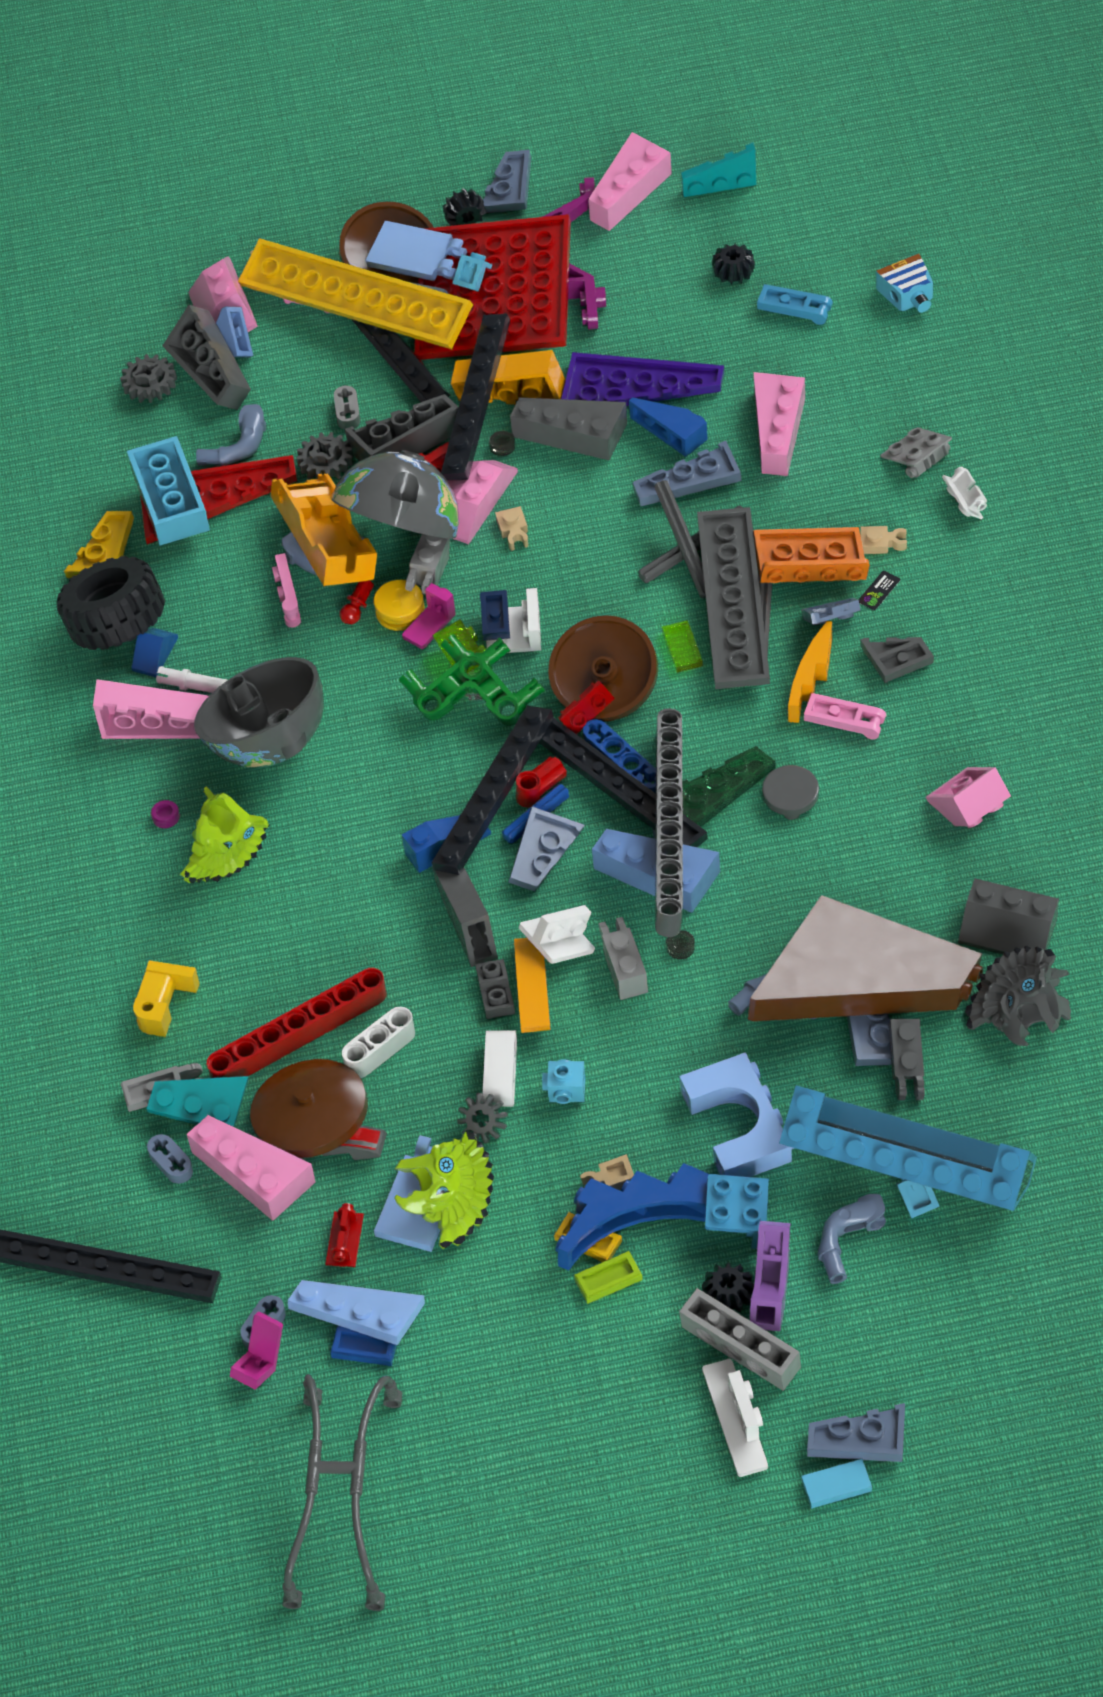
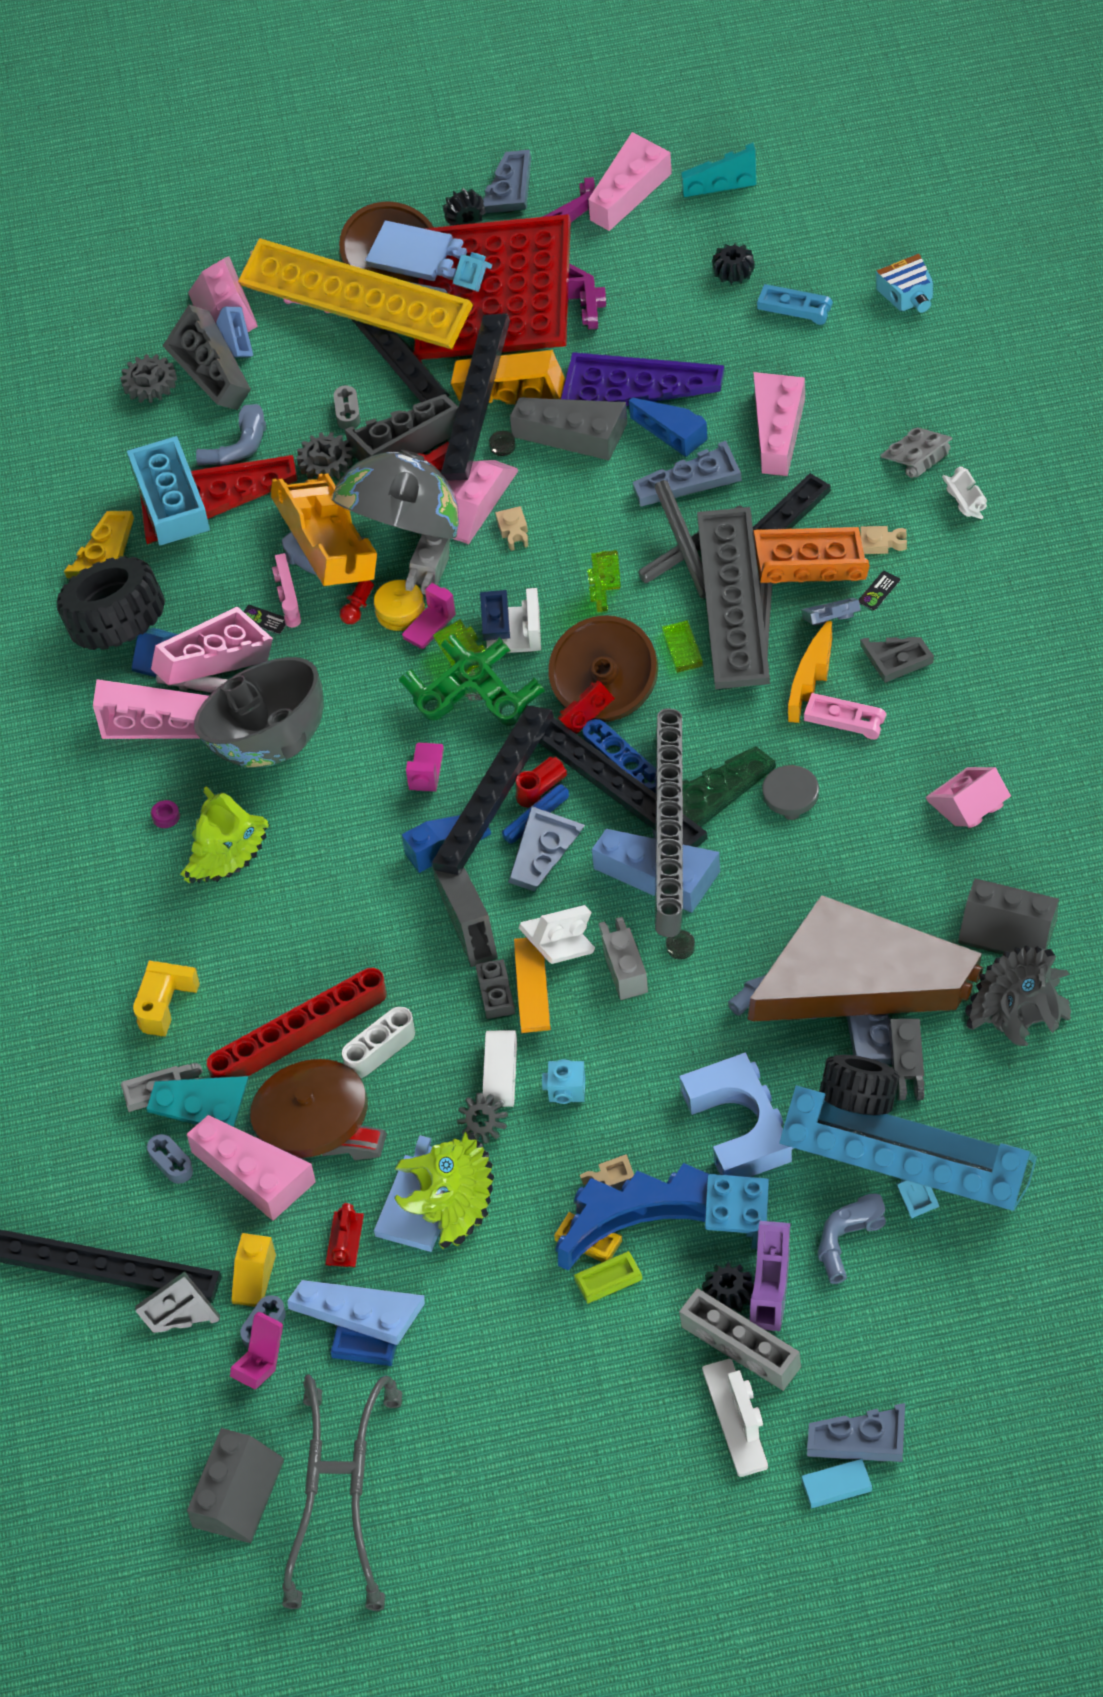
(176, 1306): none -> wing
(212, 648): none -> bright pink wedge
(234, 1486): none -> dark grey slope
(252, 1269): none -> yellow slope
(266, 619): none -> black sticker
(425, 768): none -> dark pink bracket
(604, 576): none -> clear neon green bracket
(795, 504): none -> black tile
(859, 1084): none -> black tyre

